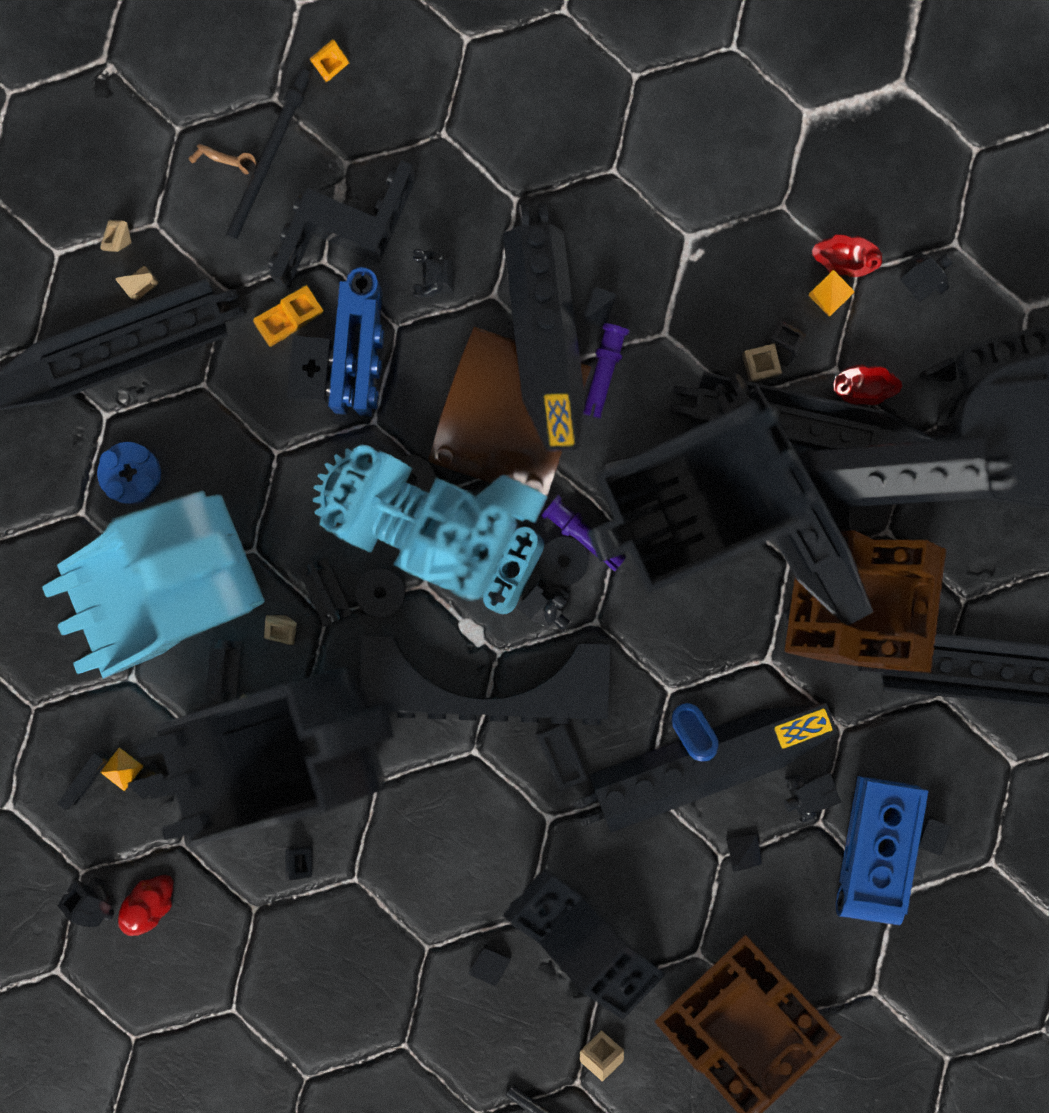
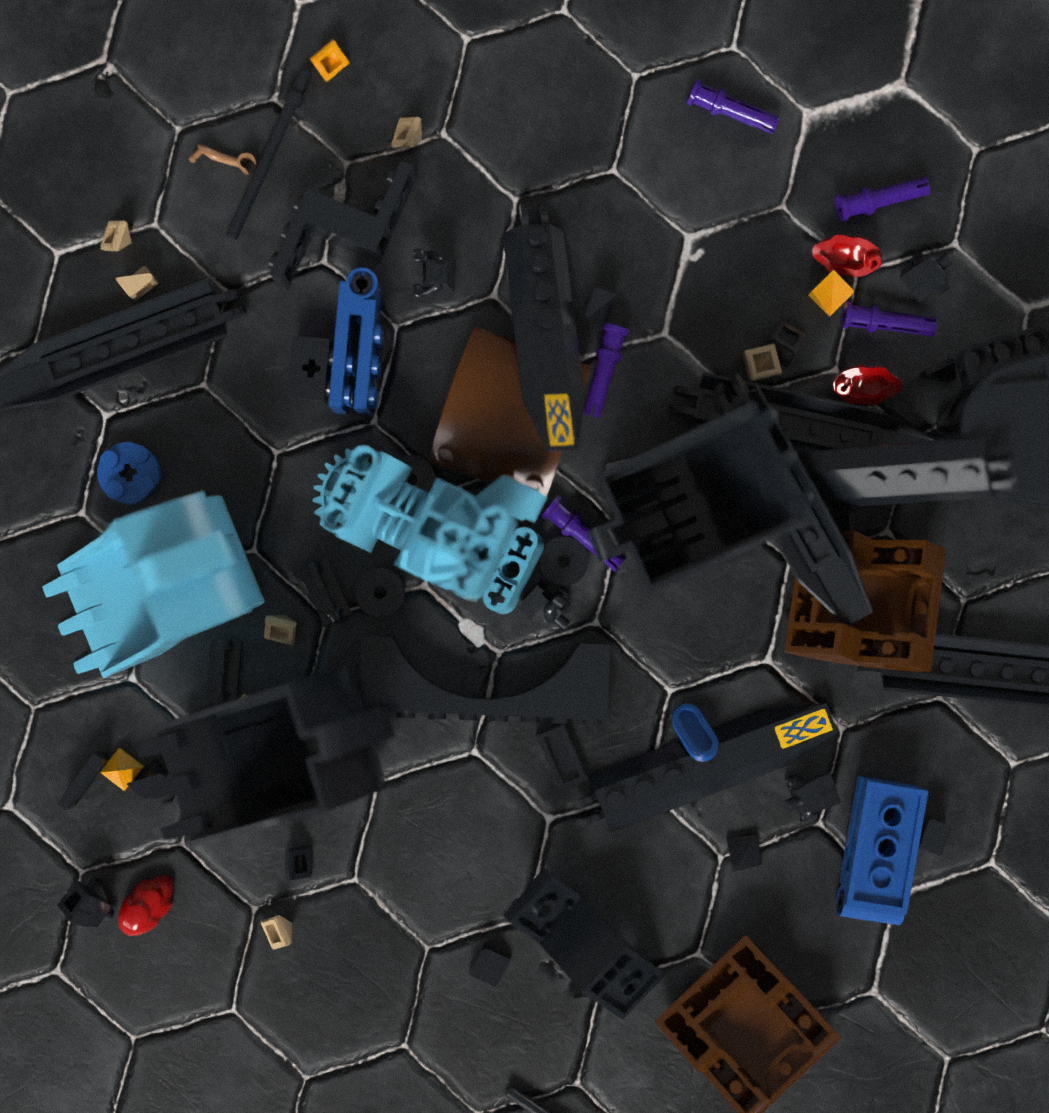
(277, 931): none -> tan slope
(288, 316): light orange slope -> none
(407, 132): none -> tan slope
(601, 1055): tan slope -> none
(719, 102): none -> dark purple pin
(867, 200): none -> dark purple pin
(873, 318): none -> dark purple pin

